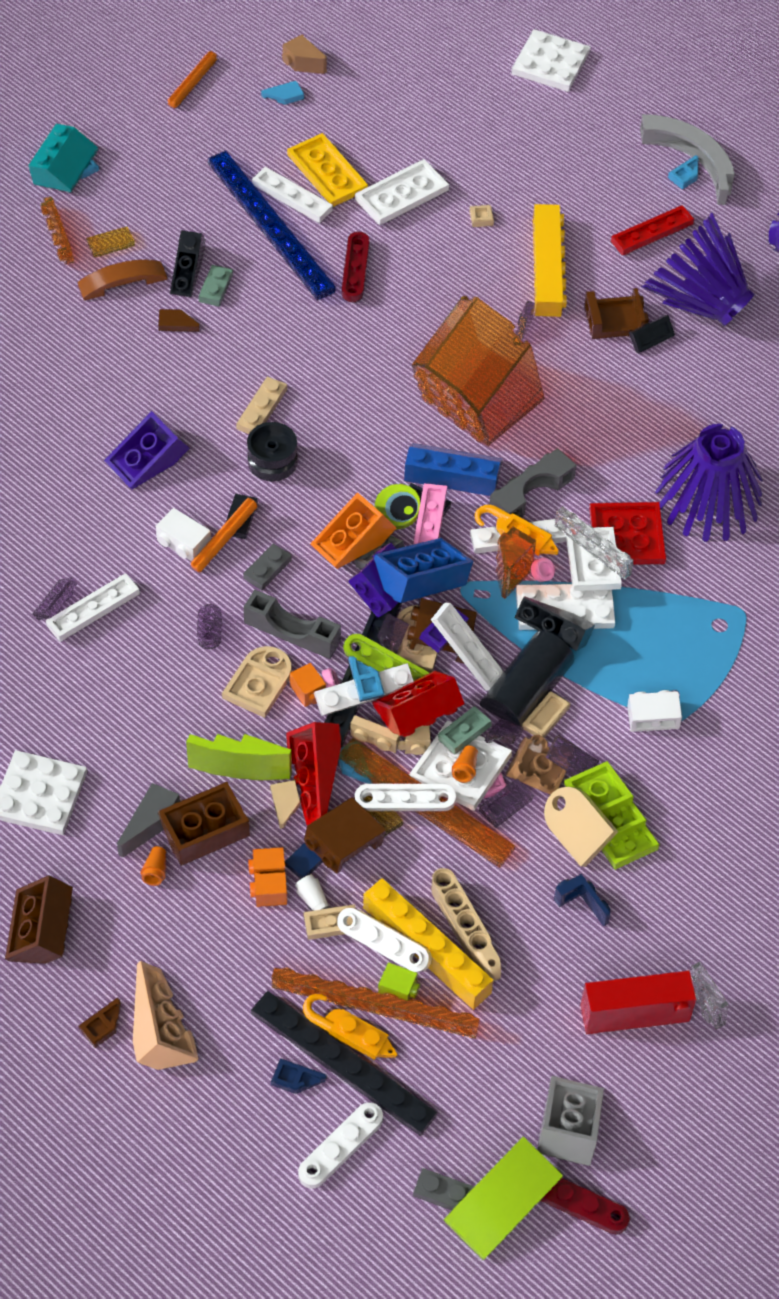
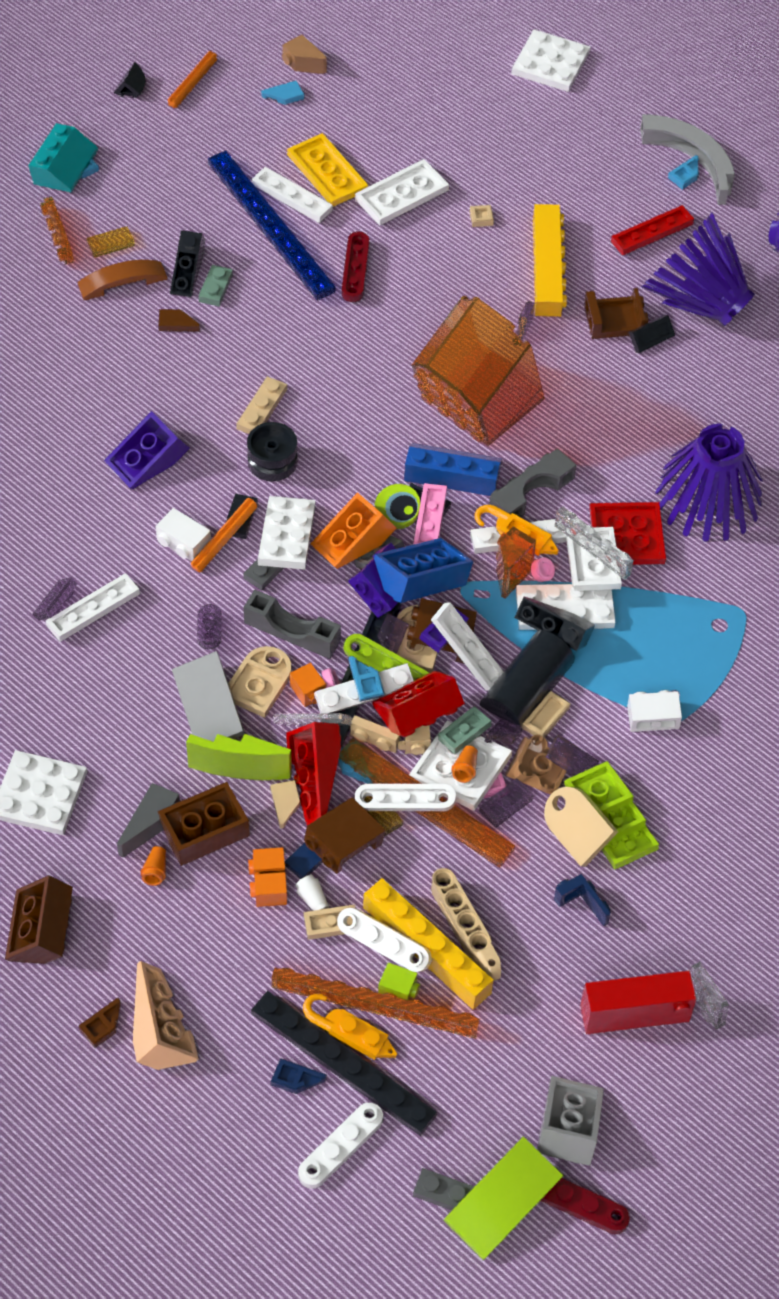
(132, 82): none -> black brick
(208, 698): none -> light grey tile
(286, 532): none -> white plate
(304, 719): none -> clear tile

